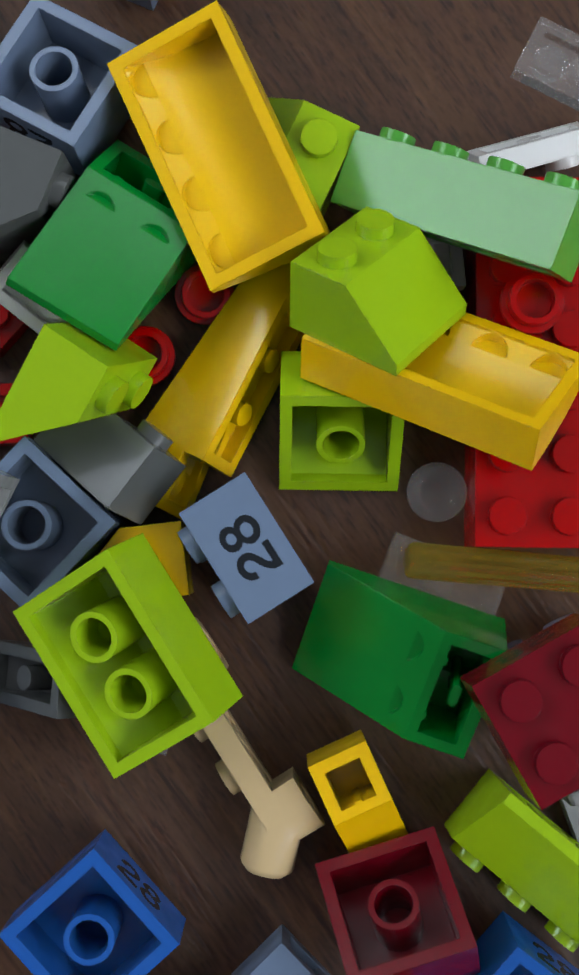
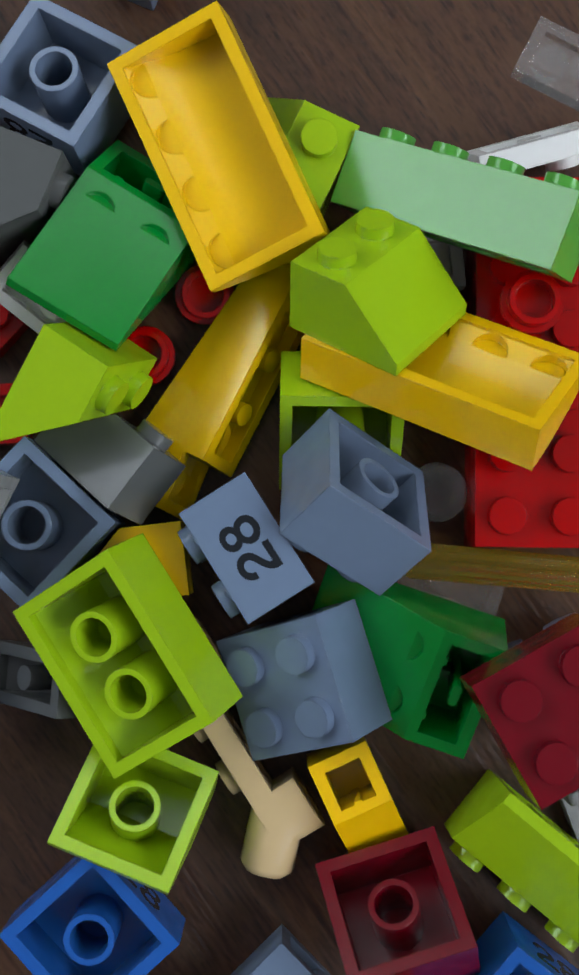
(139, 820): none -> lime slope
(305, 681): none -> sand blue brick
(353, 504): none -> sand blue brick

